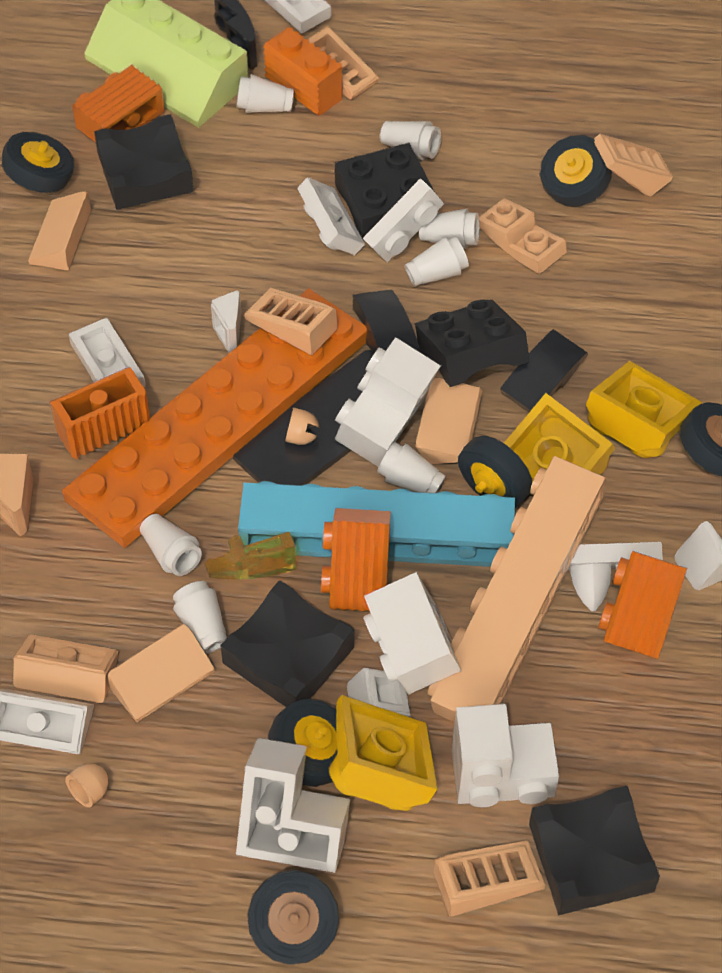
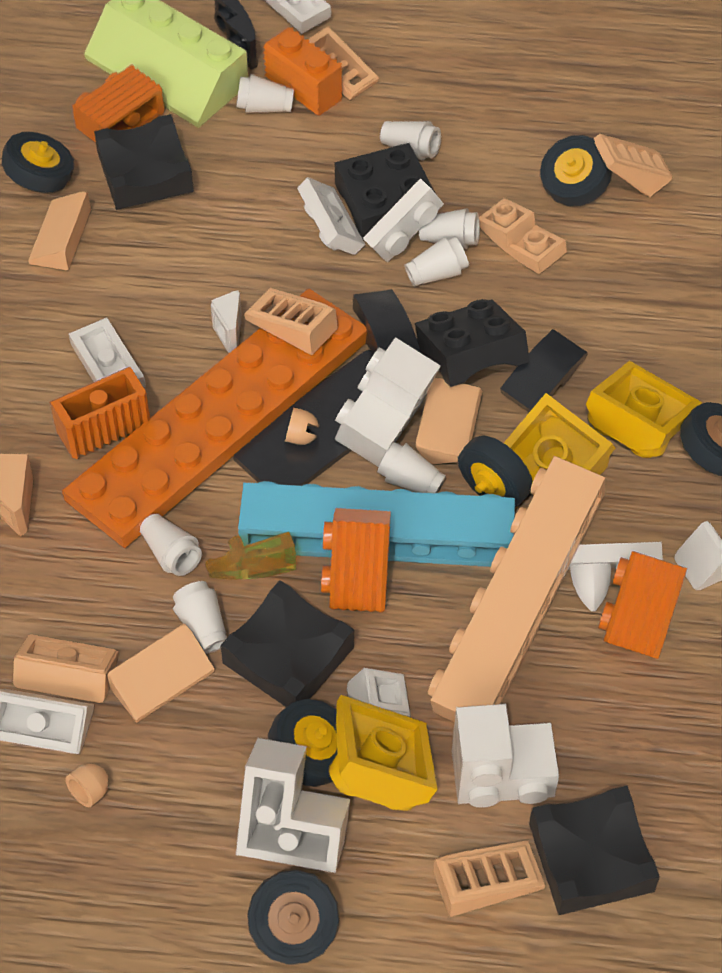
(410, 634): white brick -> none

